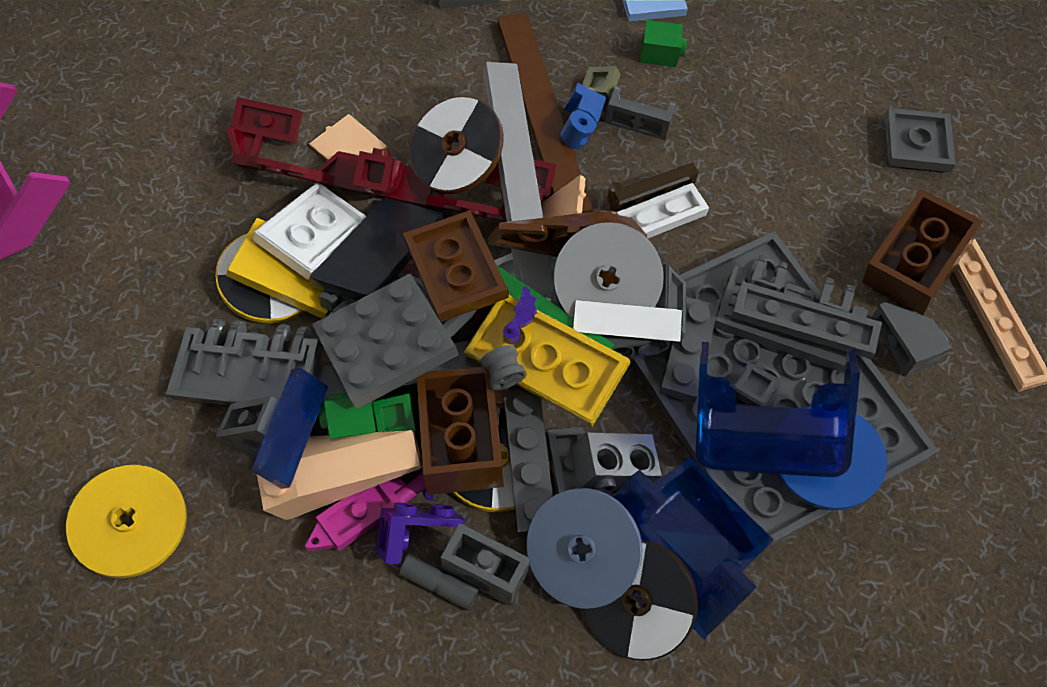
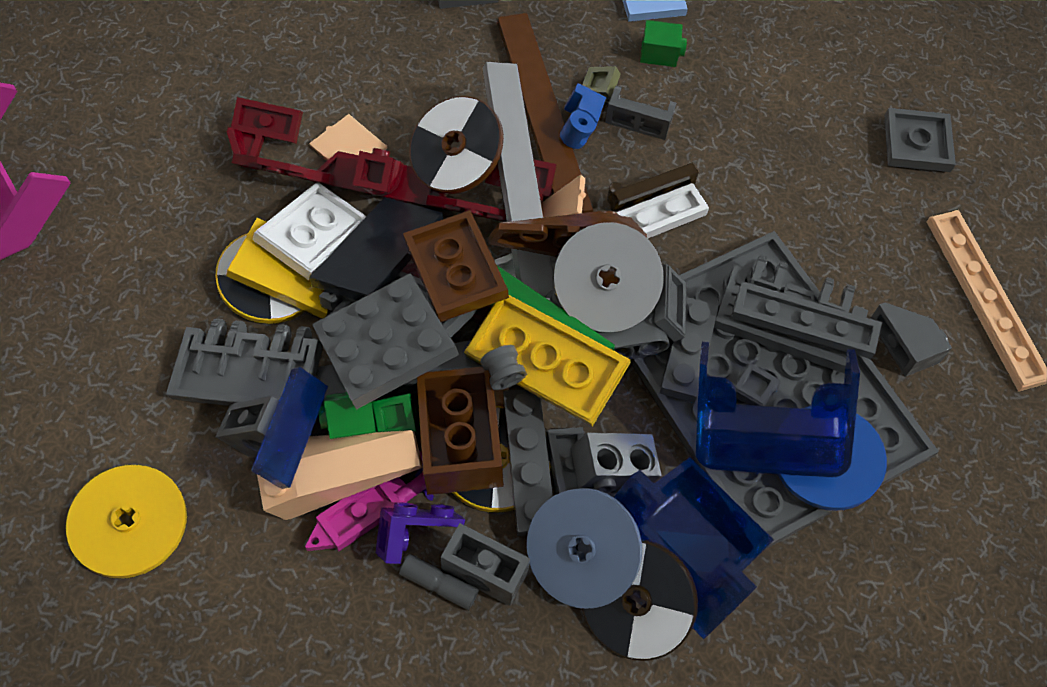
(523, 316): dark purple piece -> none
(627, 320): white sticker -> none
(921, 251): reddish brown brick -> none

